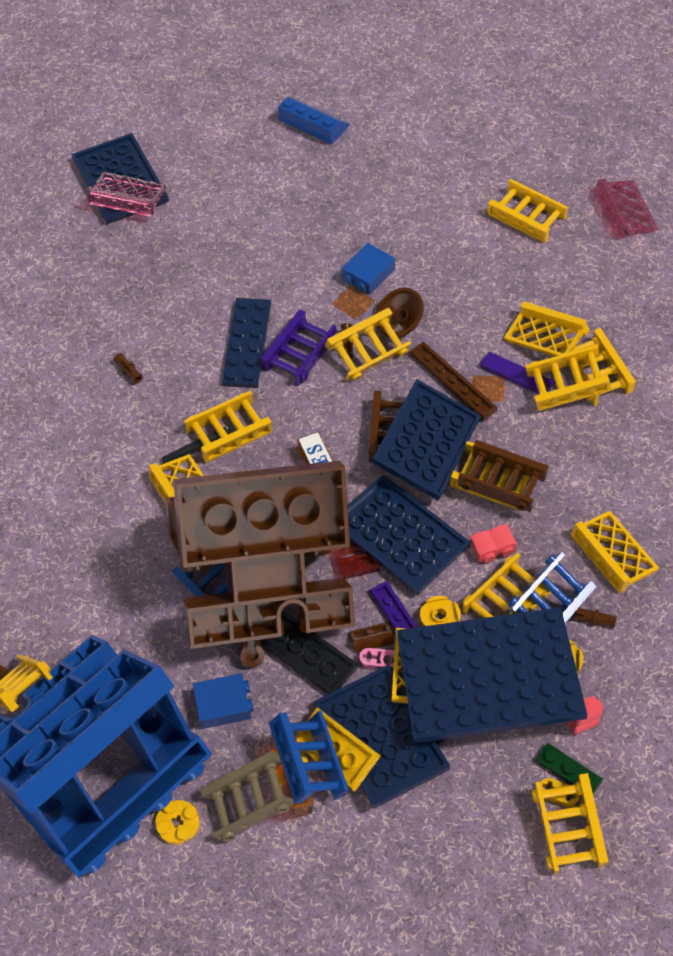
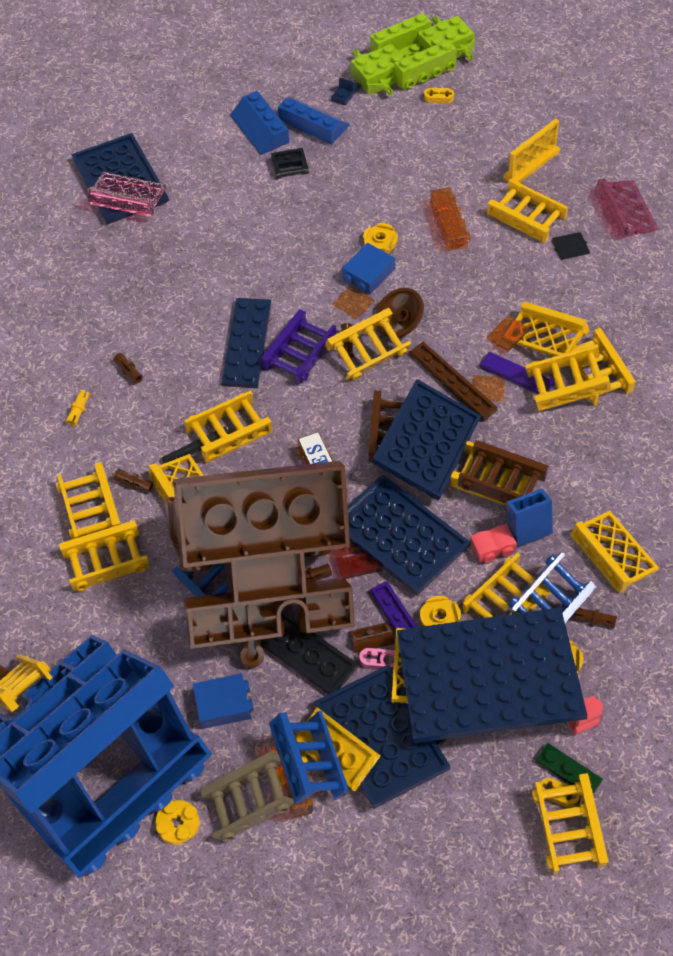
(77, 408): none -> yellow pin
(90, 544): none -> yellow fence
(102, 491): none -> yellow fence
(133, 480): none -> reddish brown pin
(260, 123): none -> blue slope
(287, 159): none -> black plate
(318, 573): none -> reddish brown pin
(345, 91): none -> dark blue slope
(383, 230): none -> yellow plate
(412, 53): none -> lime piece
(439, 95): none -> yellow beam
(449, 219): none -> clear orange brick
(508, 333): none -> clear orange piece
(530, 517): none -> blue brick
(533, 153): none -> yellow fence
(570, 245): none -> black piece

